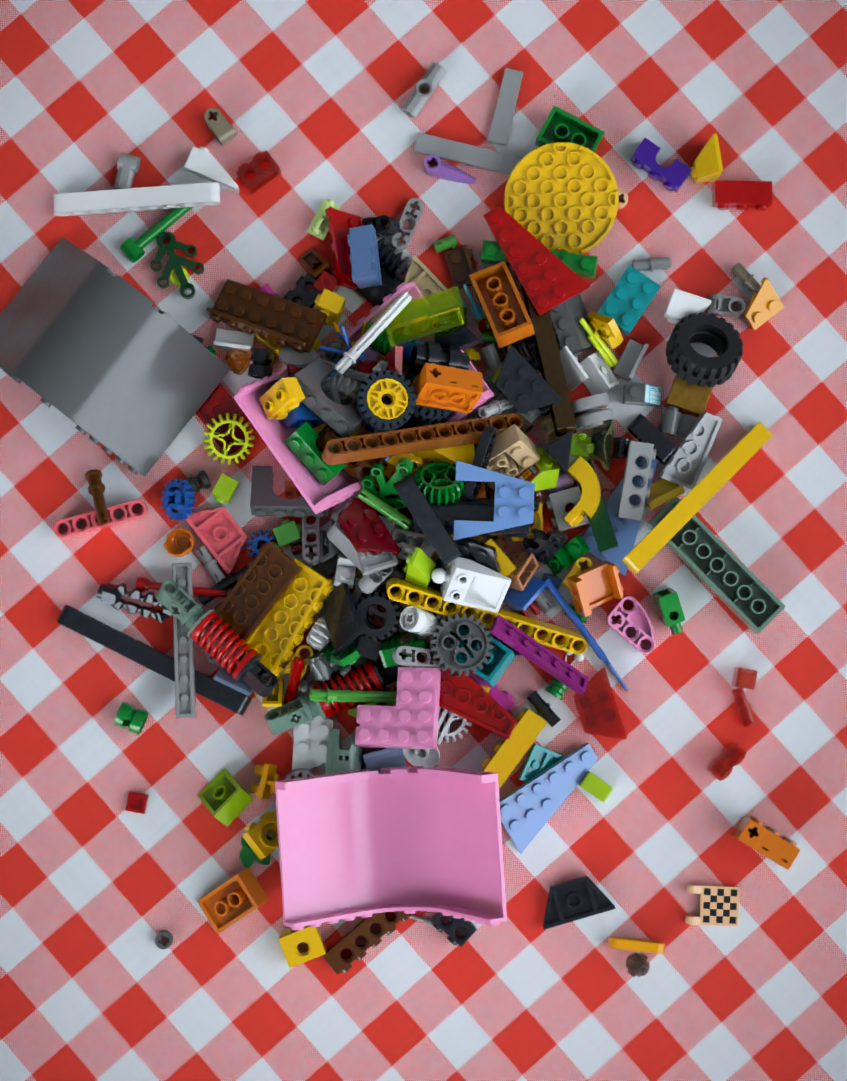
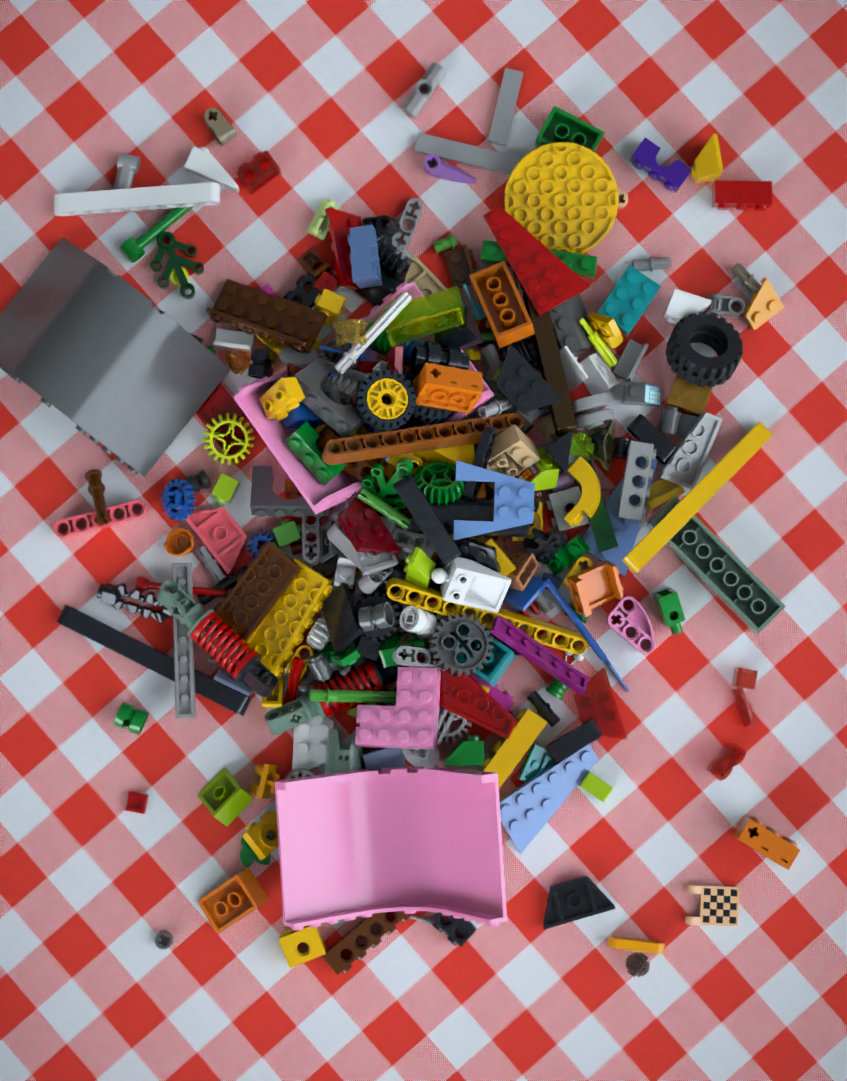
(350, 331): none -> clear yellow piece
(376, 617): none -> dark grey wheel
(466, 752): none -> green slope
(574, 741): none -> black beam

